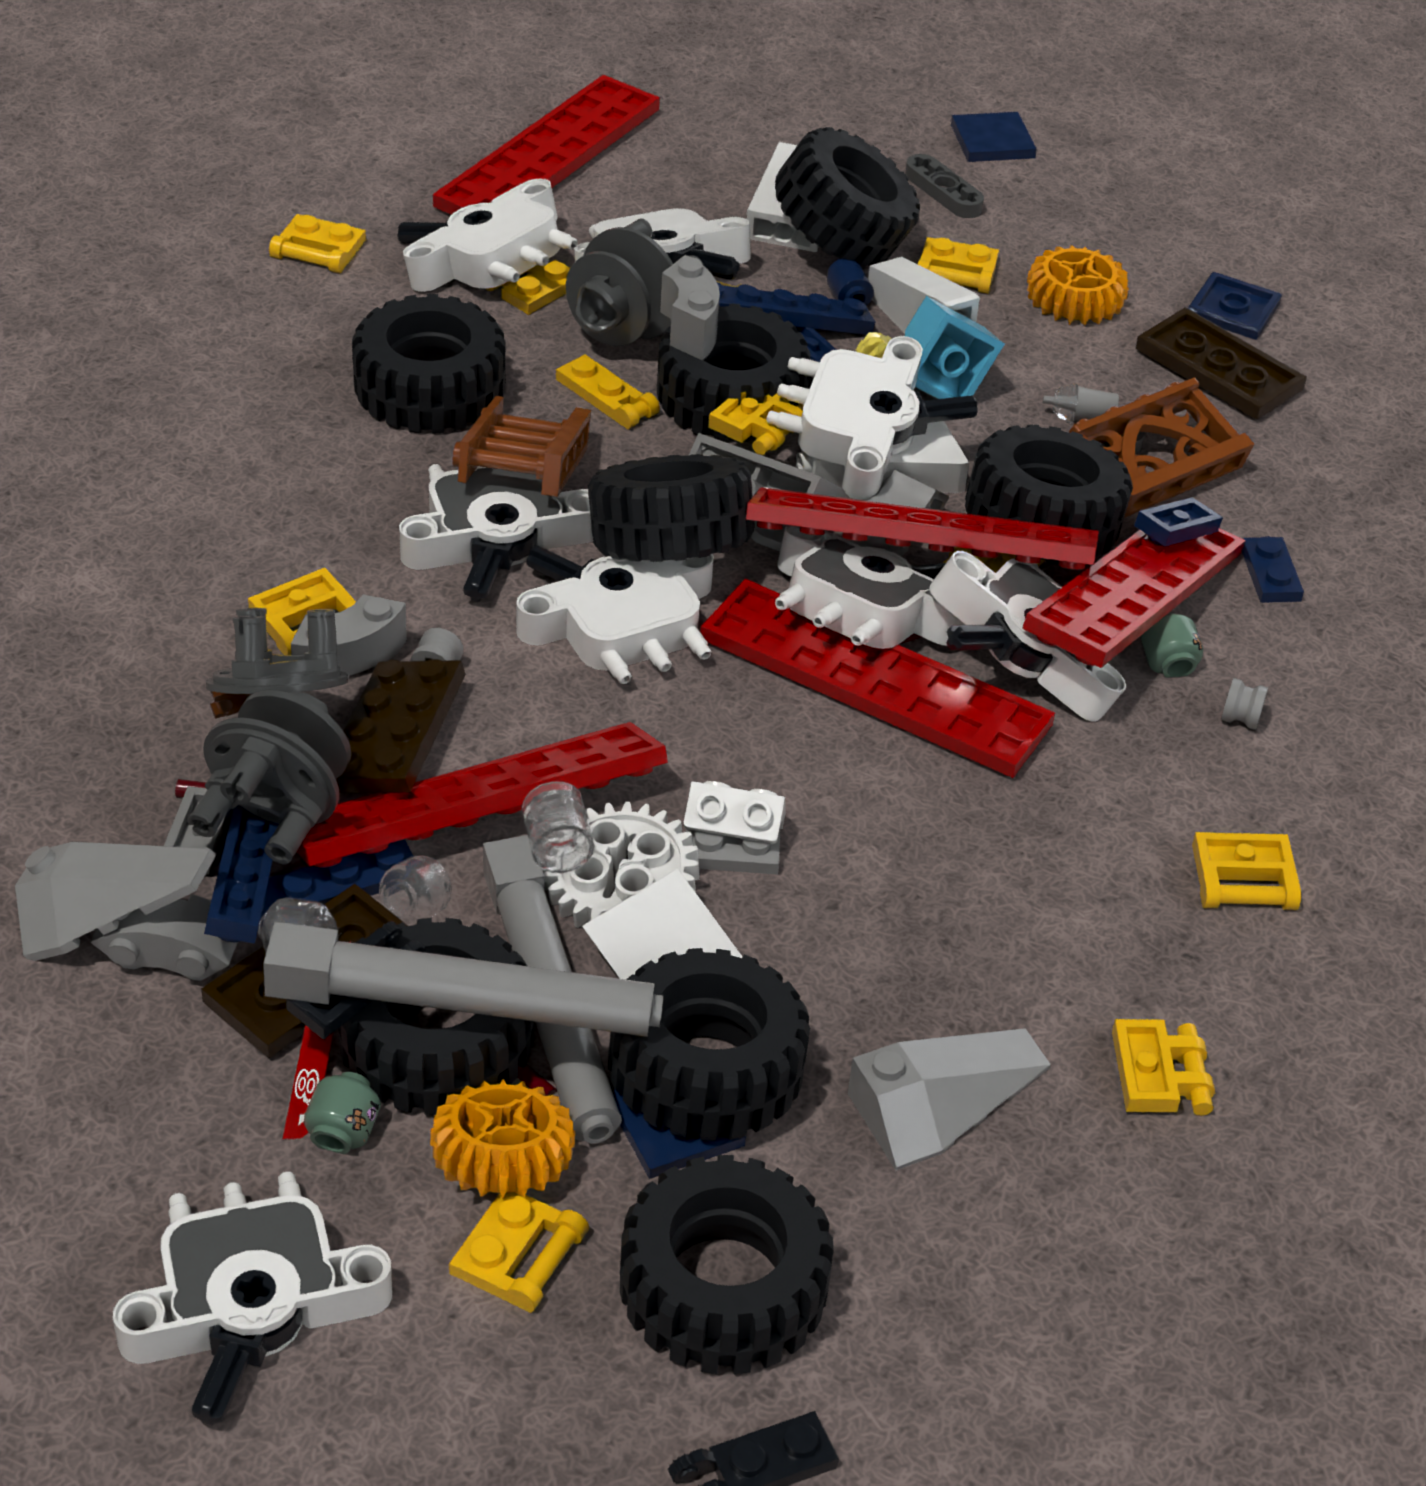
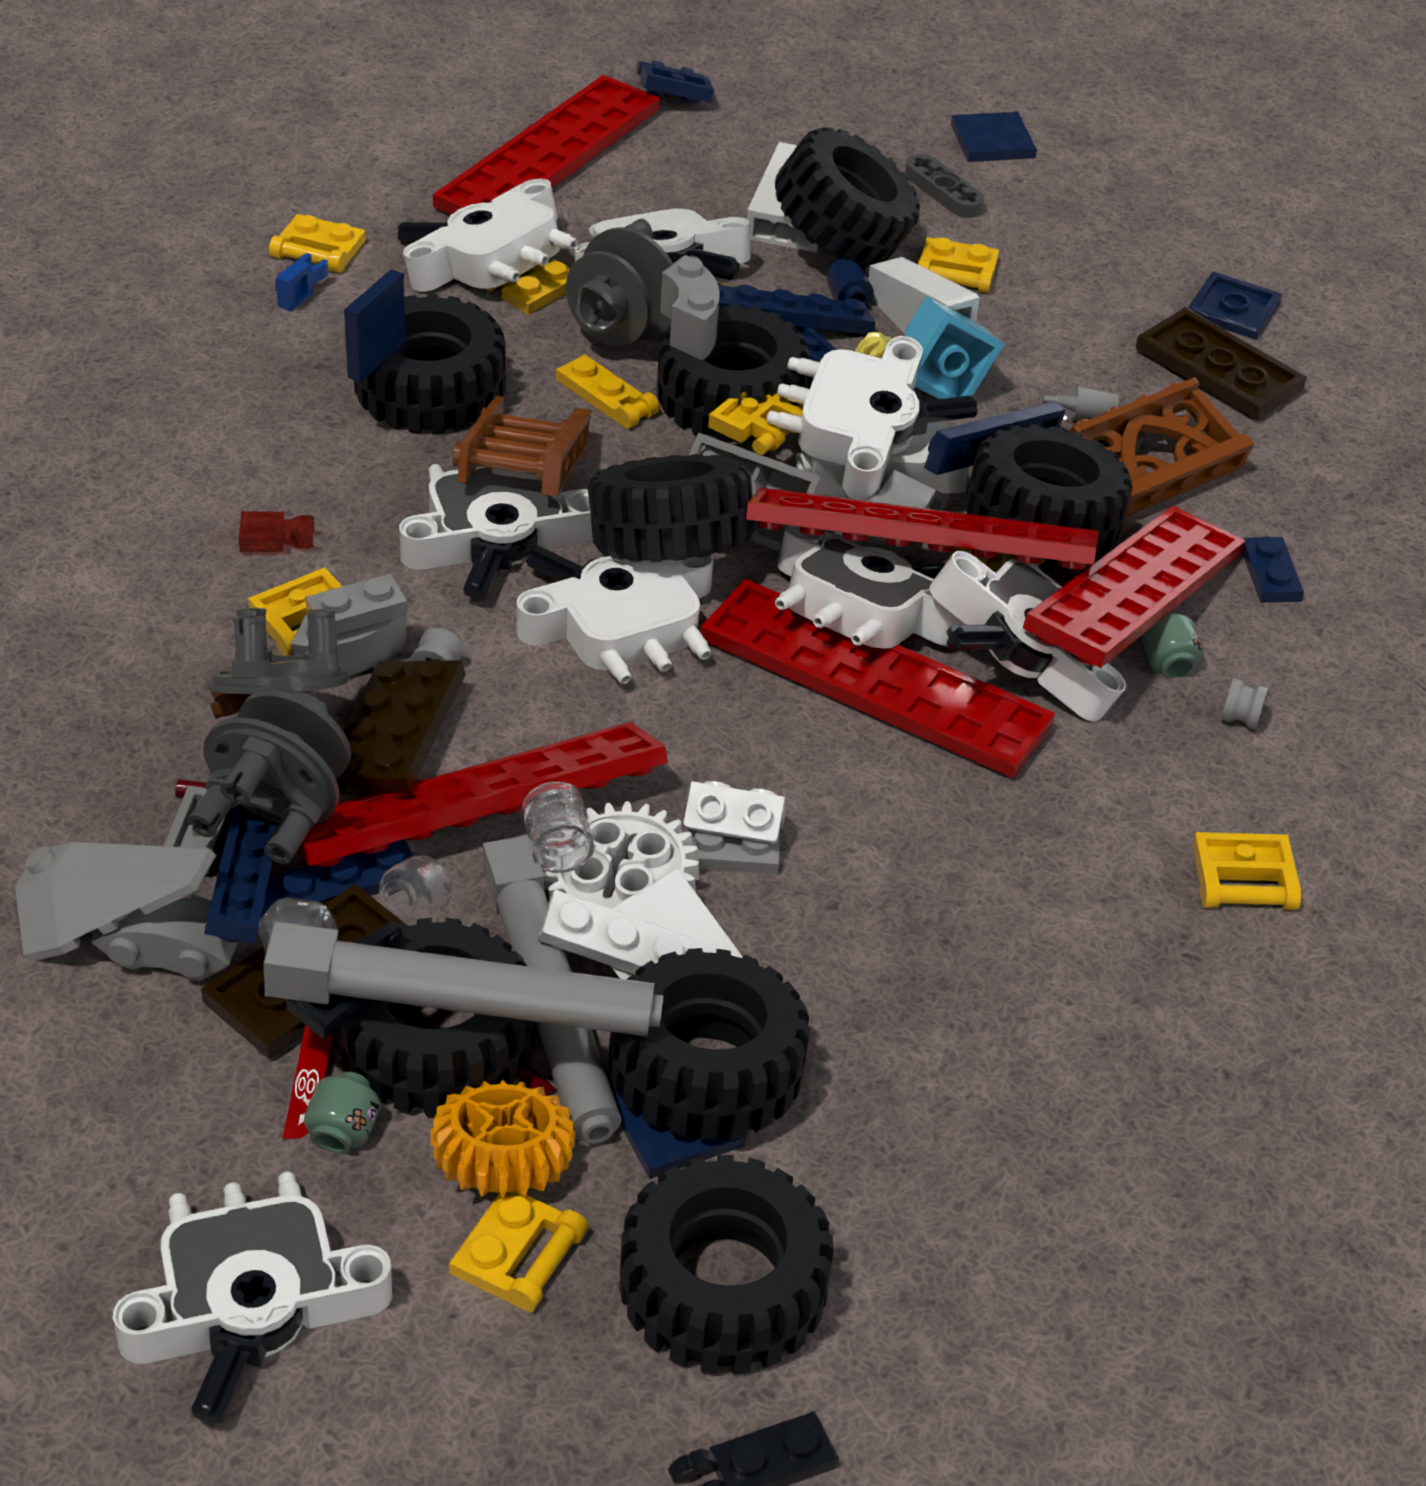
(270, 531): none -> clear red plate
(296, 281): none -> blue plate
(362, 603): none -> light grey plate
(375, 325): none -> dark blue tile
(610, 935): none -> white plate
(680, 82): none -> dark blue plate
(936, 1089): light grey wedge -> none
(957, 446): none -> dark blue plate
(1077, 284): light orange gear -> none
(1148, 1071): yellow plate -> none
(1178, 521): dark blue plate -> none

